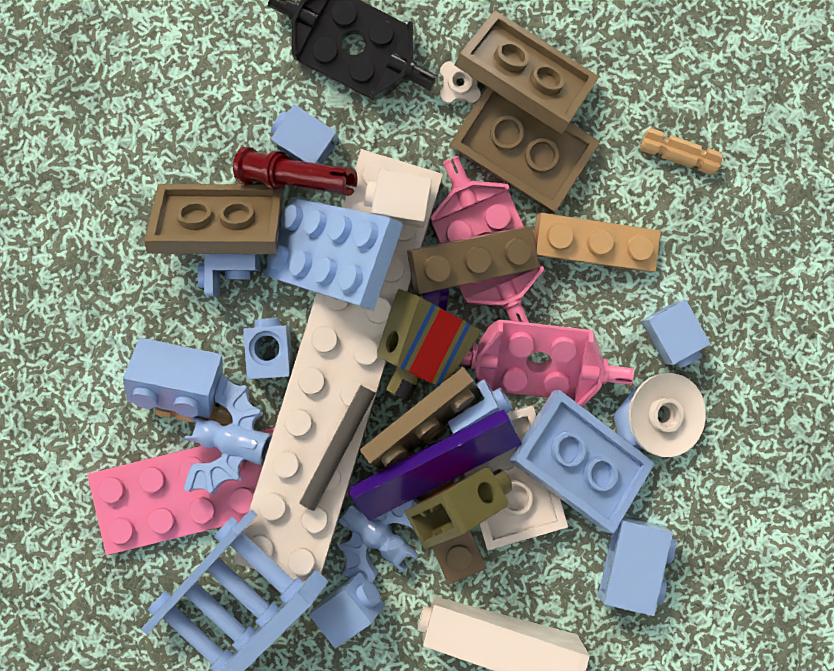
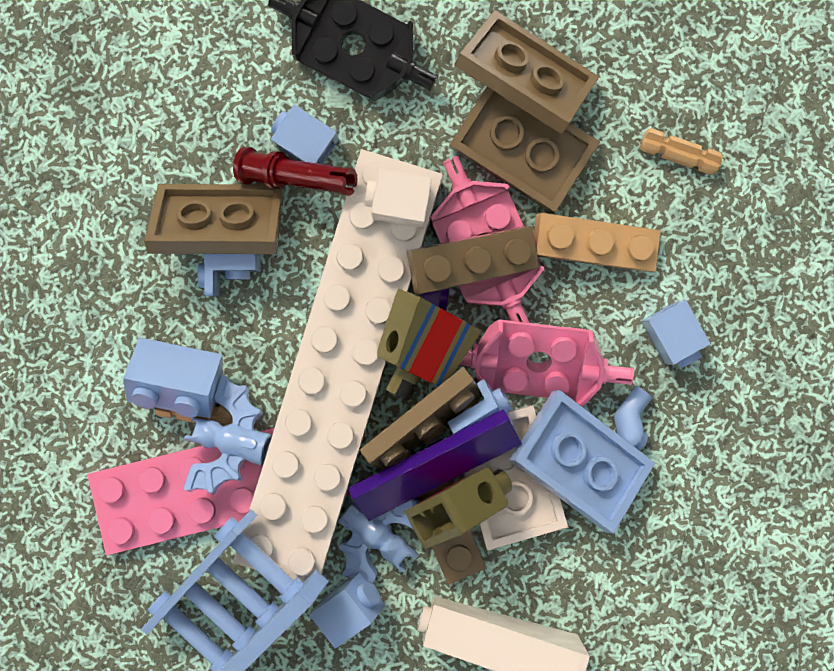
(256, 365): light blue brick -> none
(334, 251): light blue plate -> none
(337, 448): dark grey bar -> none
(452, 91): white plate -> none
(637, 566): light blue brick -> none
(682, 419): white dish -> none

